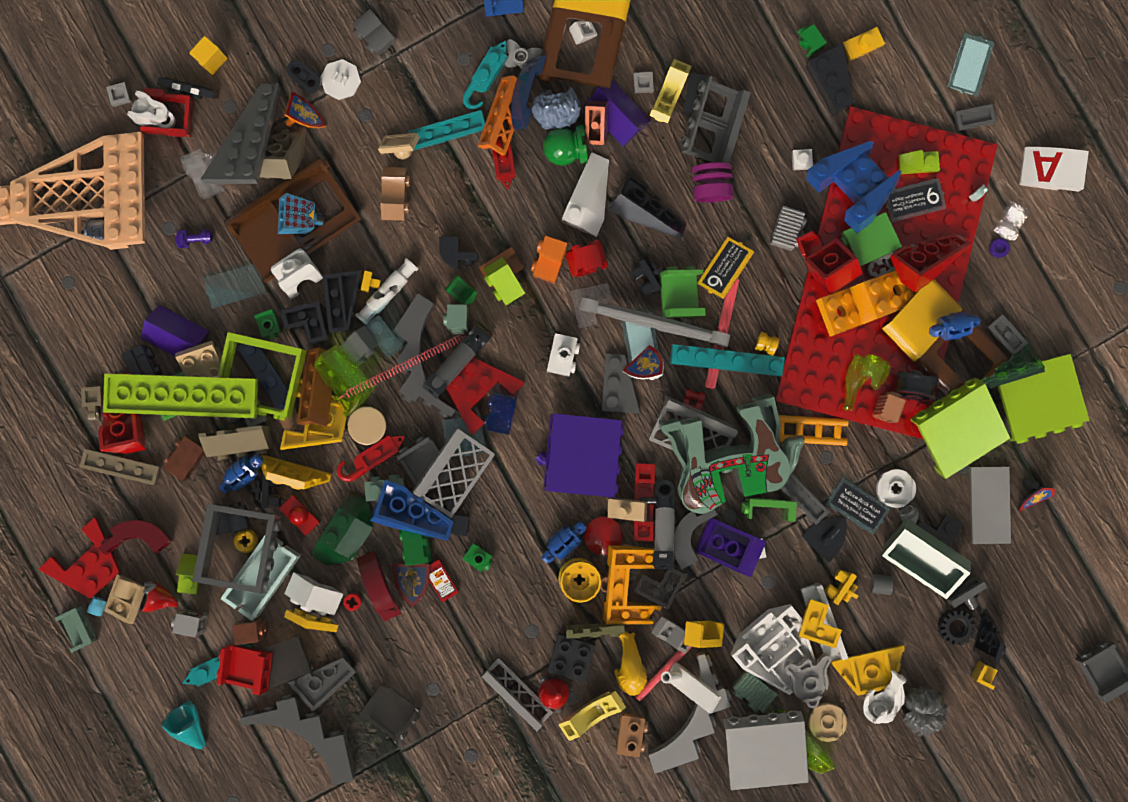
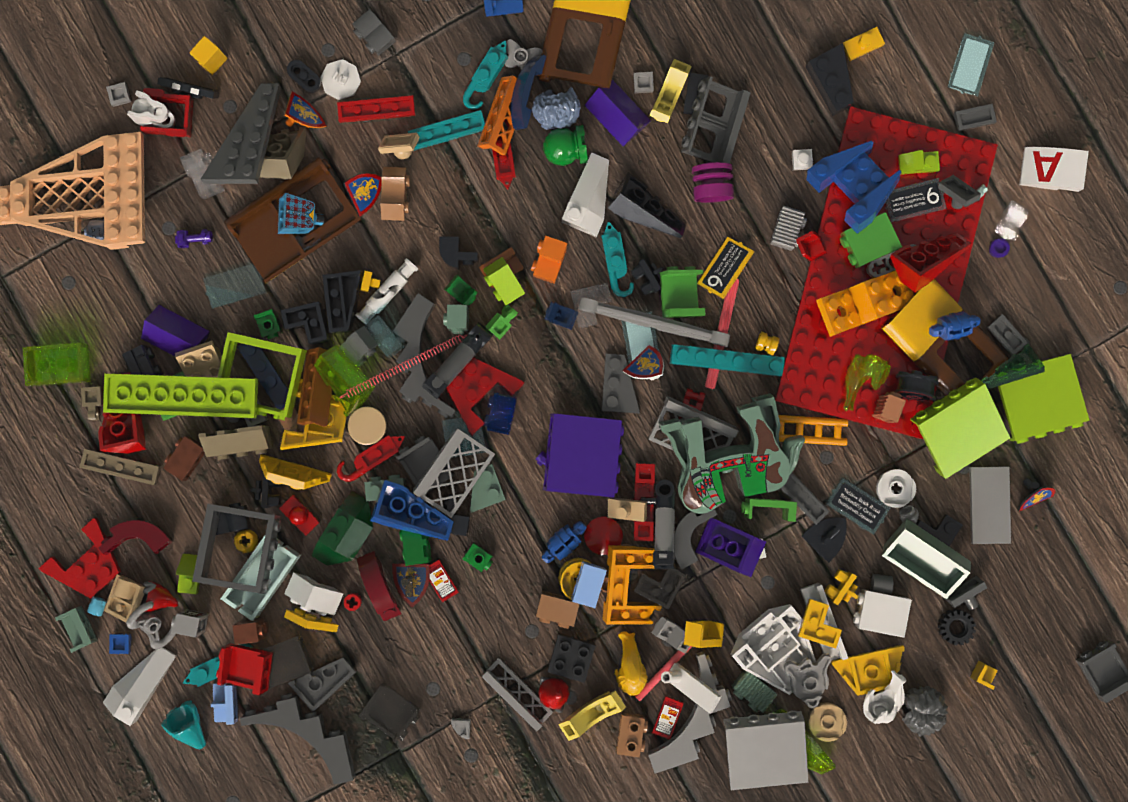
(56, 364): none -> clear neon green brick
(119, 643): none -> blue plate
(133, 692): none -> white wedge
(149, 624): none -> light grey piece
(225, 703): none -> light blue panel
(241, 473): blue piece -> none
(294, 270): white piece -> none
(363, 191): none -> shield
(376, 109): none -> red plate
(461, 727): none -> light grey tile
(486, 490): none -> sand green wing
(500, 323): none -> bright green plate
(557, 609): none -> medium nougat brick
(561, 315): none -> dark blue bracket
(562, 355): white brick -> none
(582, 31): white slope -> none
(586, 259): red brick -> none
(588, 584): none -> light blue panel
(594, 630): olive wing -> none
(596, 122): copper brick -> none
(615, 259): none -> teal plate
(667, 717): none -> tile
(811, 40): green brick -> none
(833, 266): red brick -> none
(882, 613): none -> white panel
(959, 191): none -> dark grey tile
(989, 640): black wedge -> none

